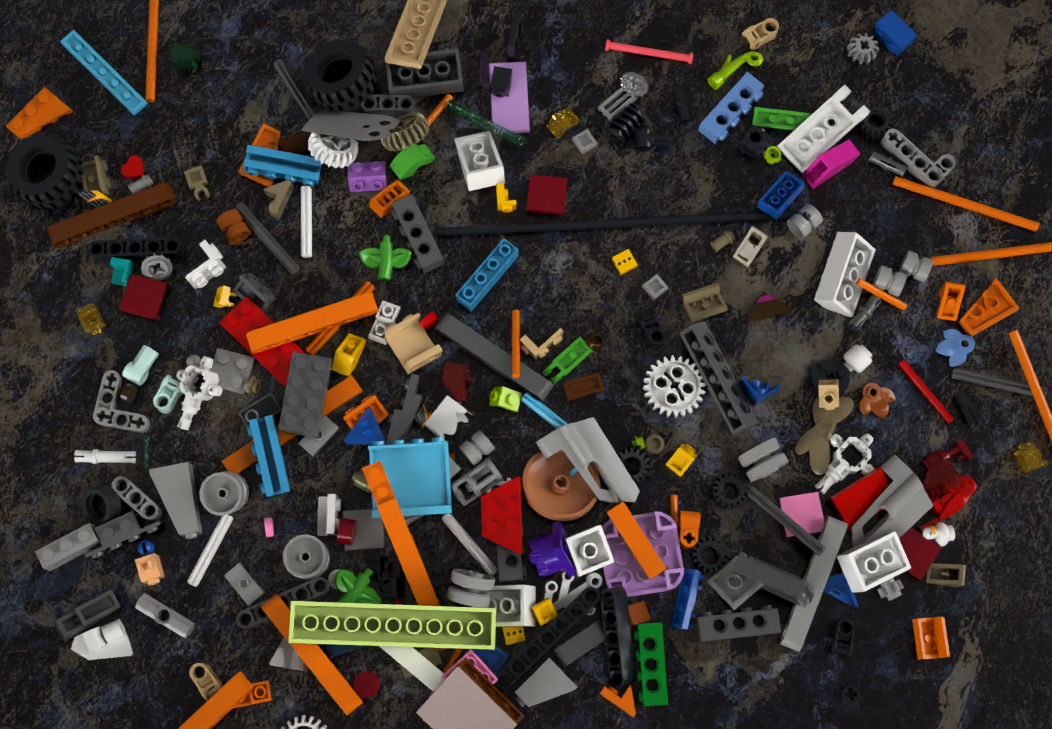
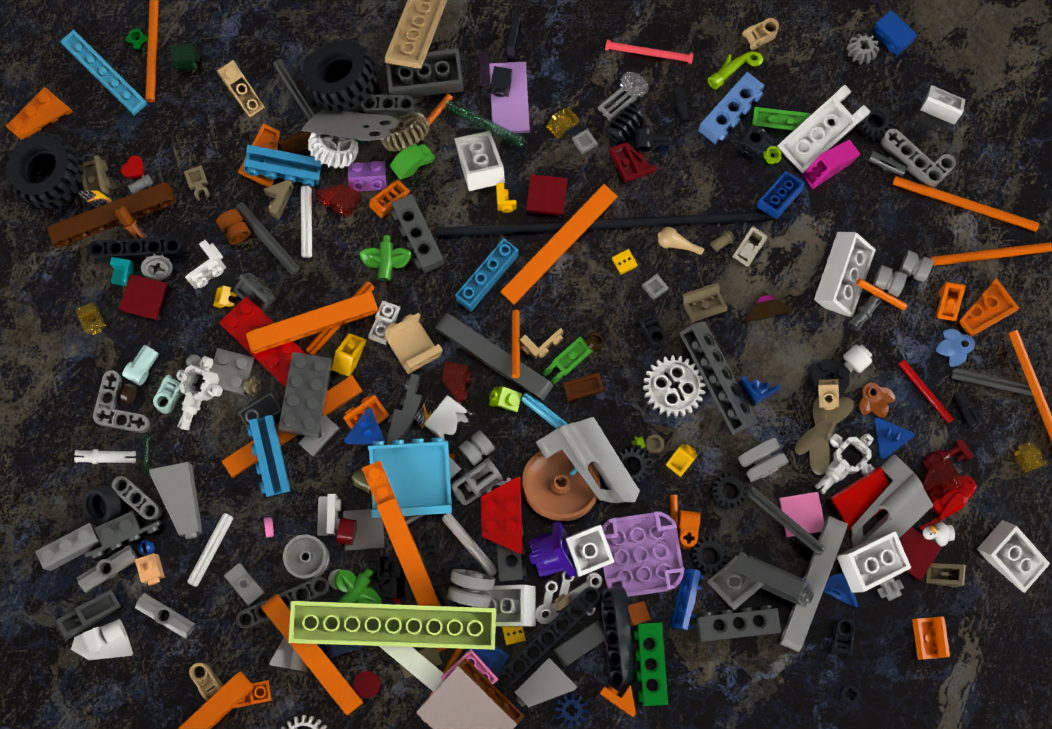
(96, 575): none -> light grey piece
(128, 222): none -> dark orange axle
(133, 34): none -> green plate
(213, 492): light grey wheel -> none
(240, 88): none -> tan slope
(340, 197): none -> clear red slope
(428, 321): red tile -> none
(544, 611): yellow tile -> none
(558, 244): none -> orange tile
(562, 601): none -> dark tan plate
(566, 715): none -> dark blue gear
(630, 163): none -> dark red wing
(636, 540): orange tile -> none
(670, 238): none -> tan piece
(806, 219): light grey wheel -> none
(890, 437): none -> blue piece
(943, 105): none -> white slope
(1013, 555): none -> white slope

